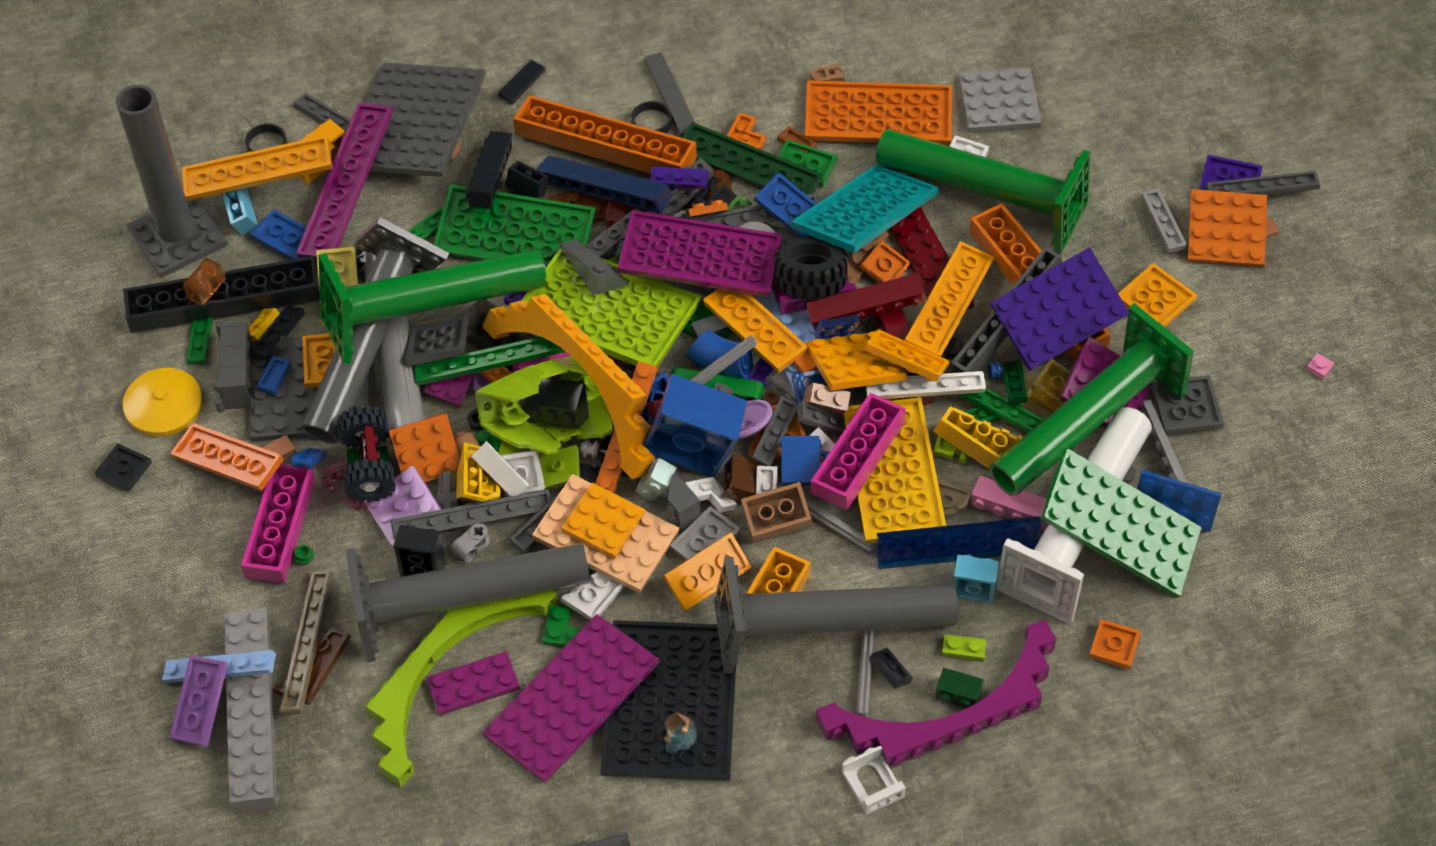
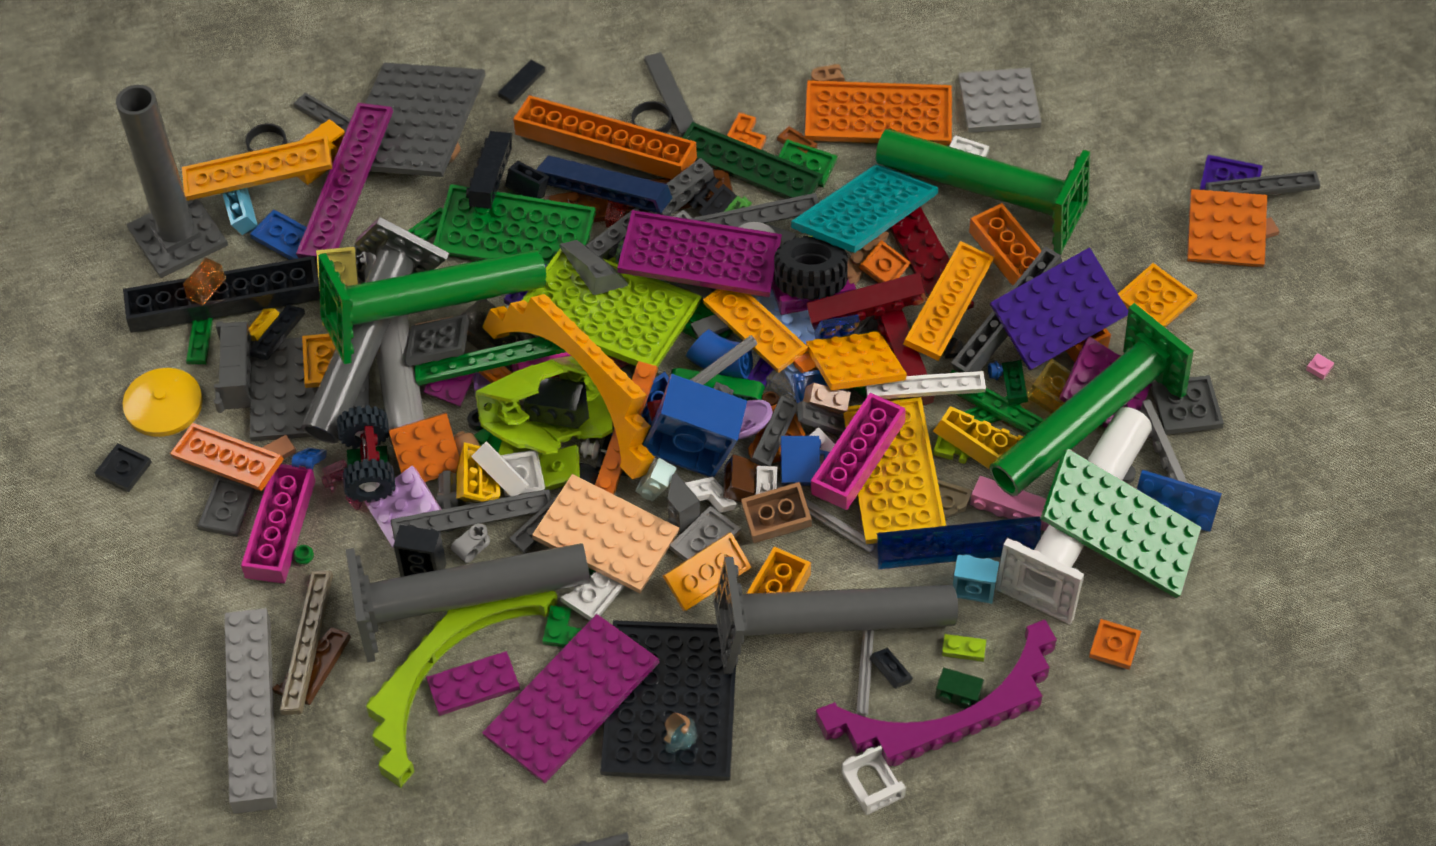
(198, 700): medium lavender tile -> none
(226, 507): none -> dark grey tile
(238, 665): light blue plate -> none
(273, 375): blue tile -> none
(603, 520): light orange plate -> none
(680, 177): dark purple plate -> none
(702, 210): orange plate -> none
(784, 201): blue plate -> none
(906, 355): light orange plate -> none
(1163, 220): light grey plate -> none

